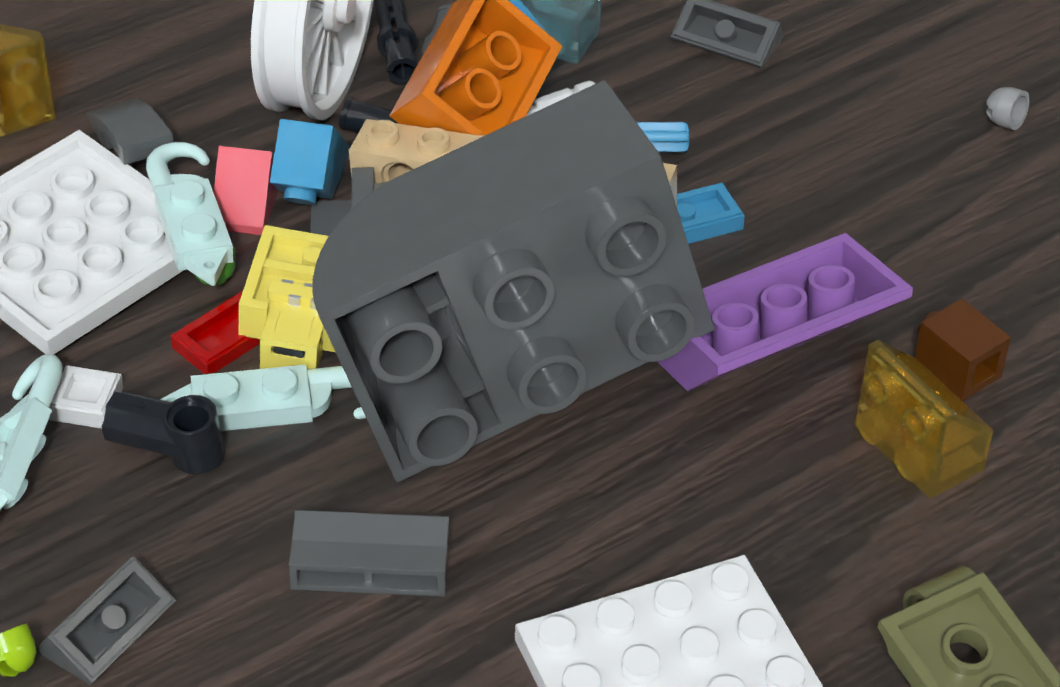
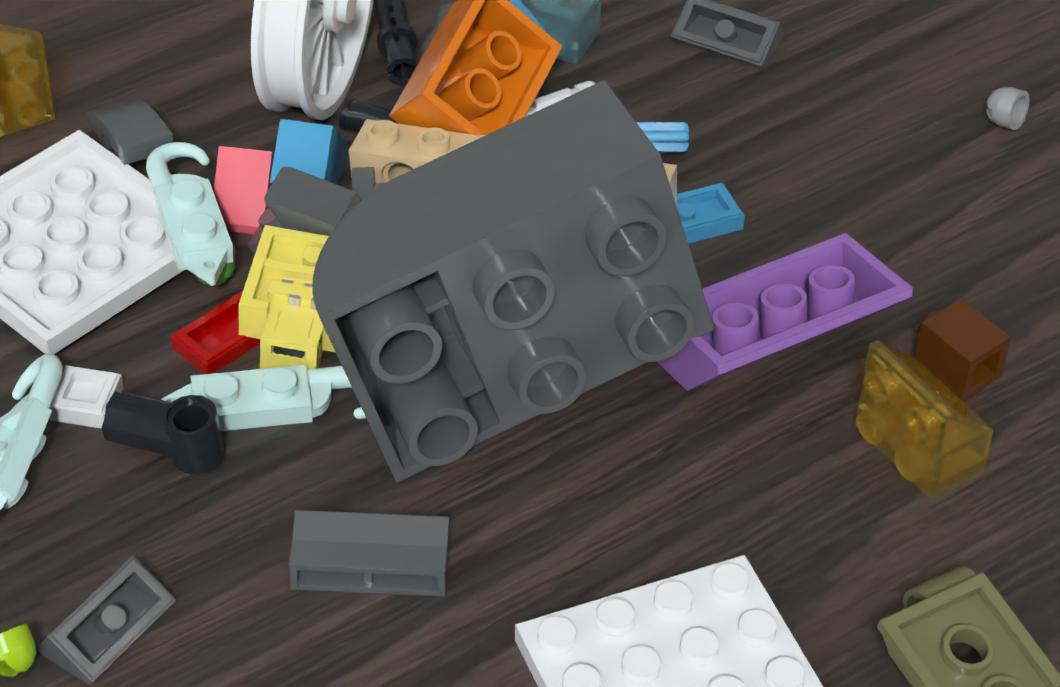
(304, 204): none -> dark grey slope

